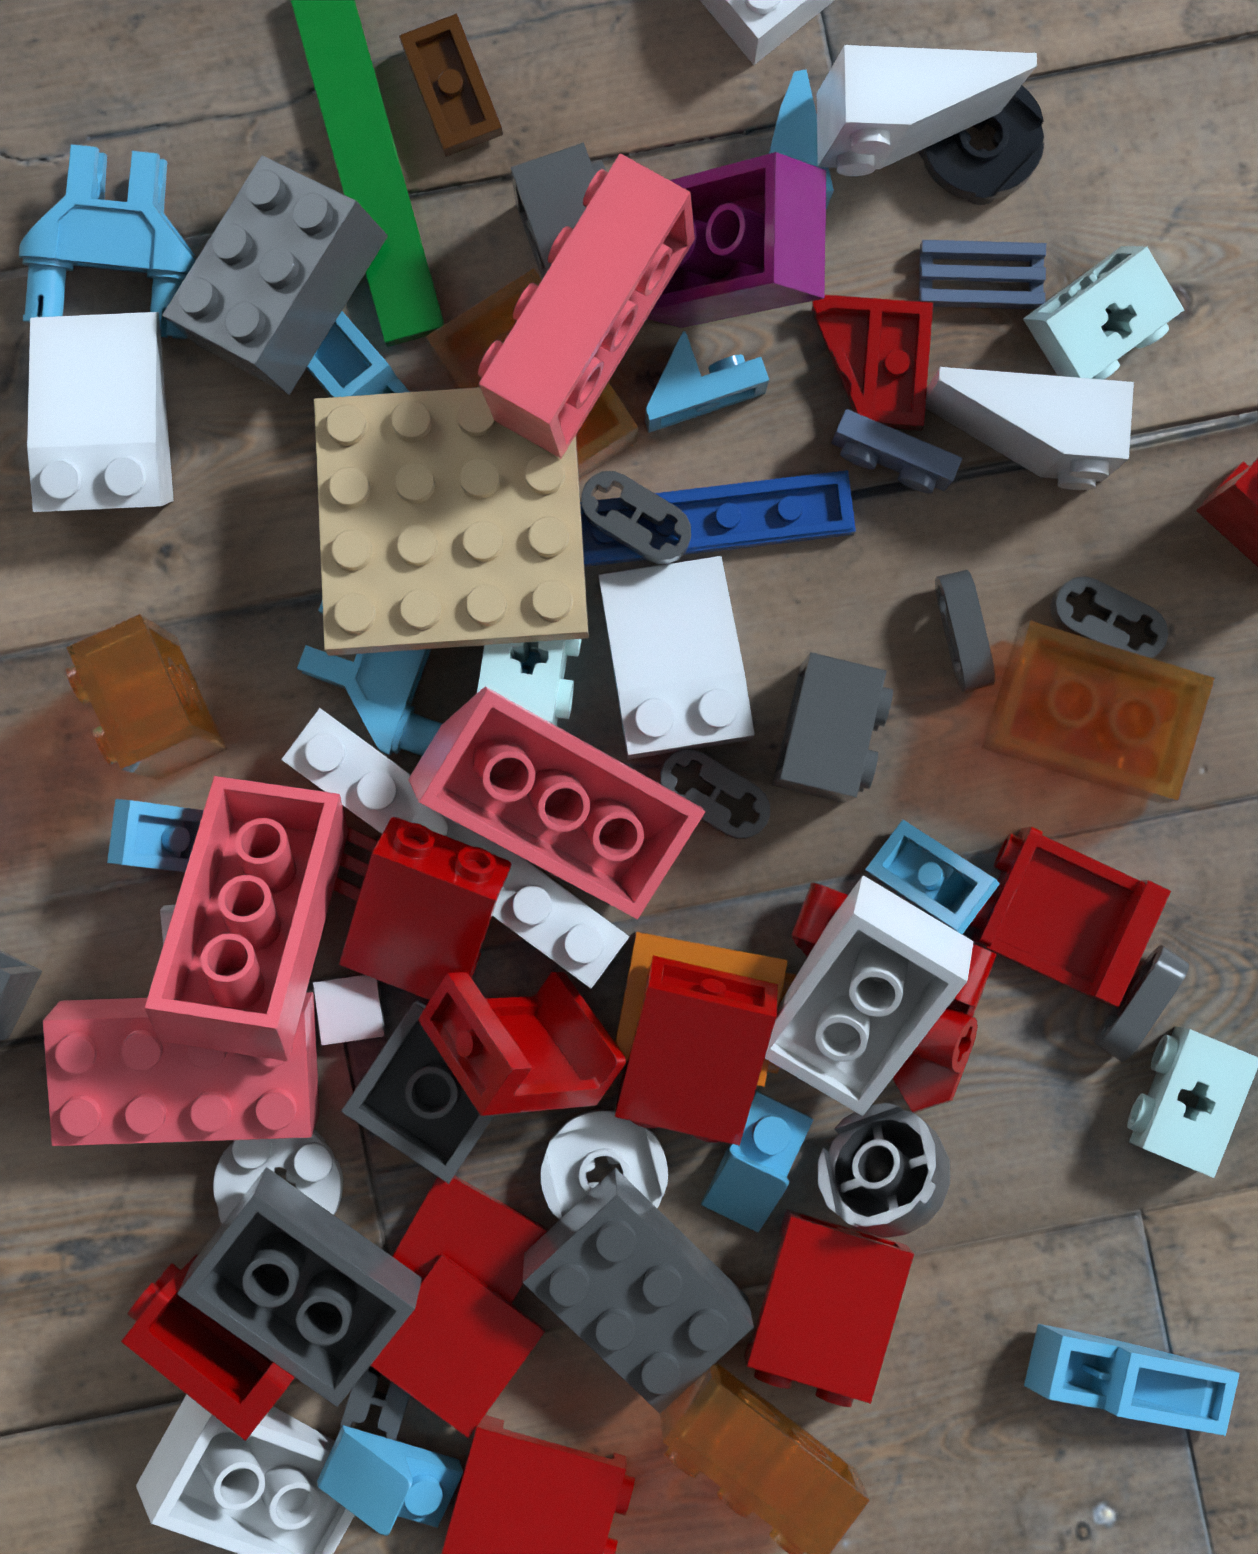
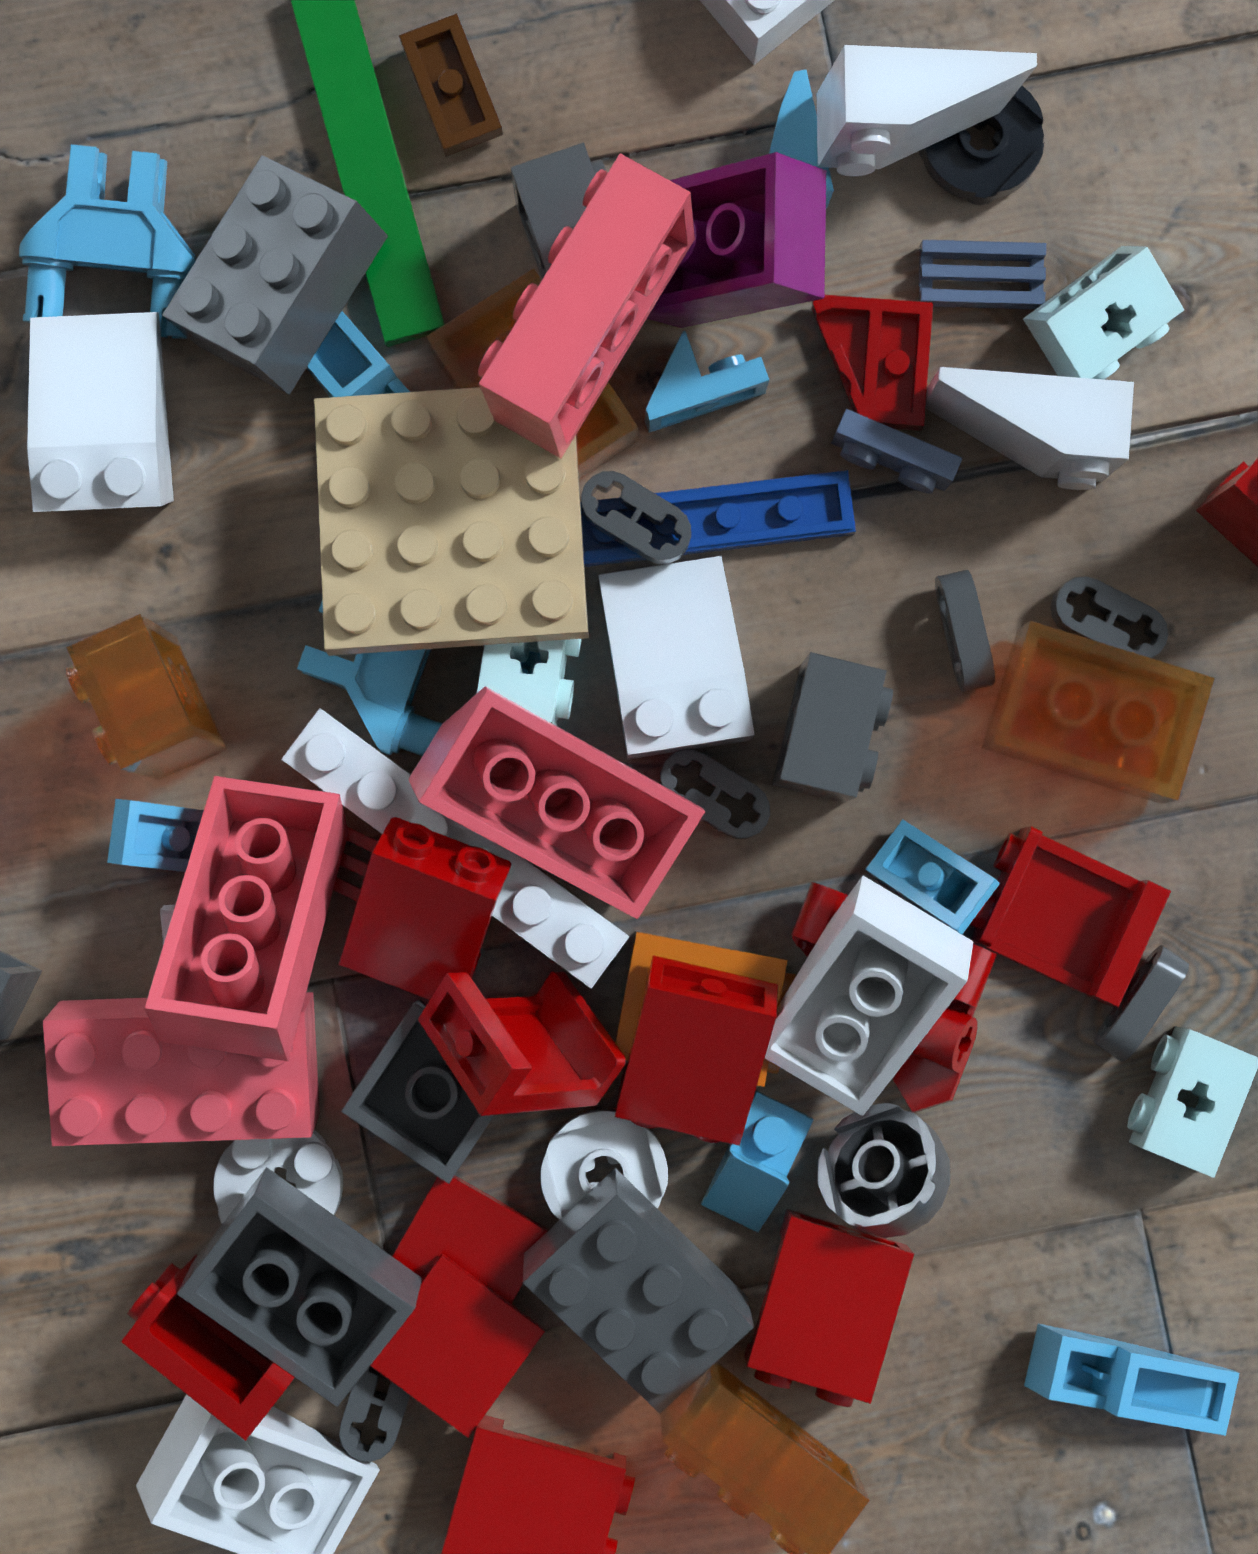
(349, 1009): white tile -> none
(388, 1479): medium azure slope -> none

